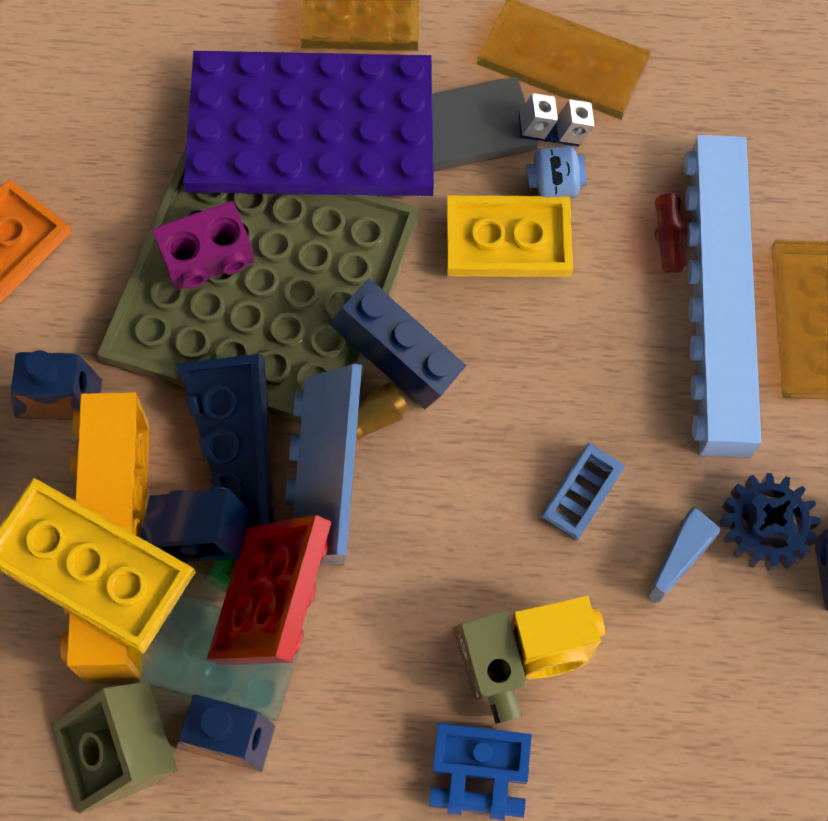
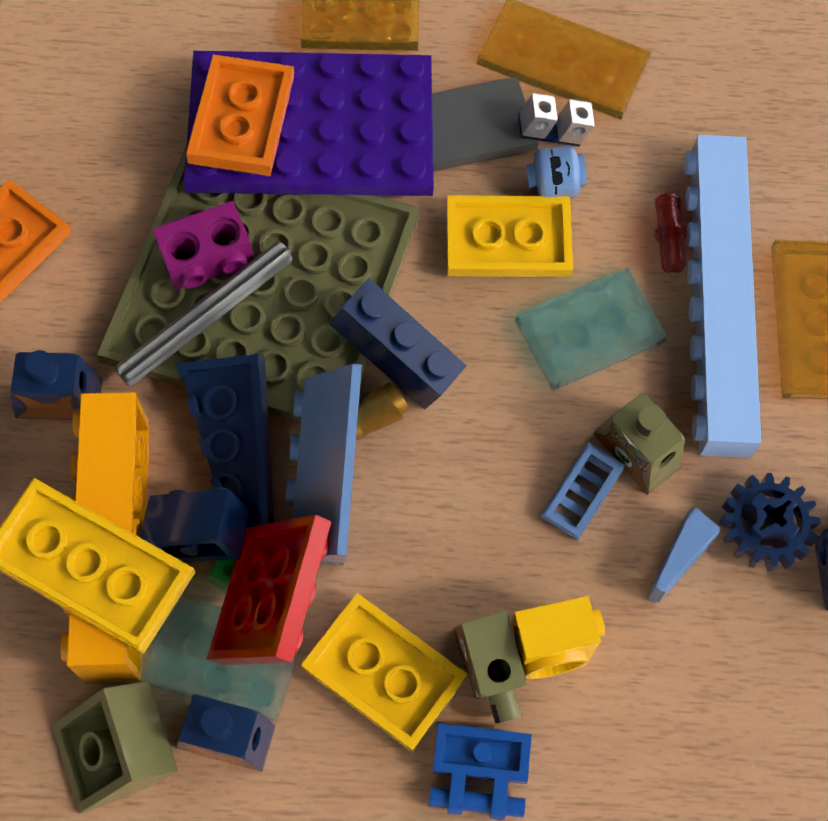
(203, 313): none -> dark grey axle
(240, 115): none -> orange plate
(384, 672): none -> yellow plate
(590, 328): none -> clear light blue plate
(641, 440): none -> olive torso

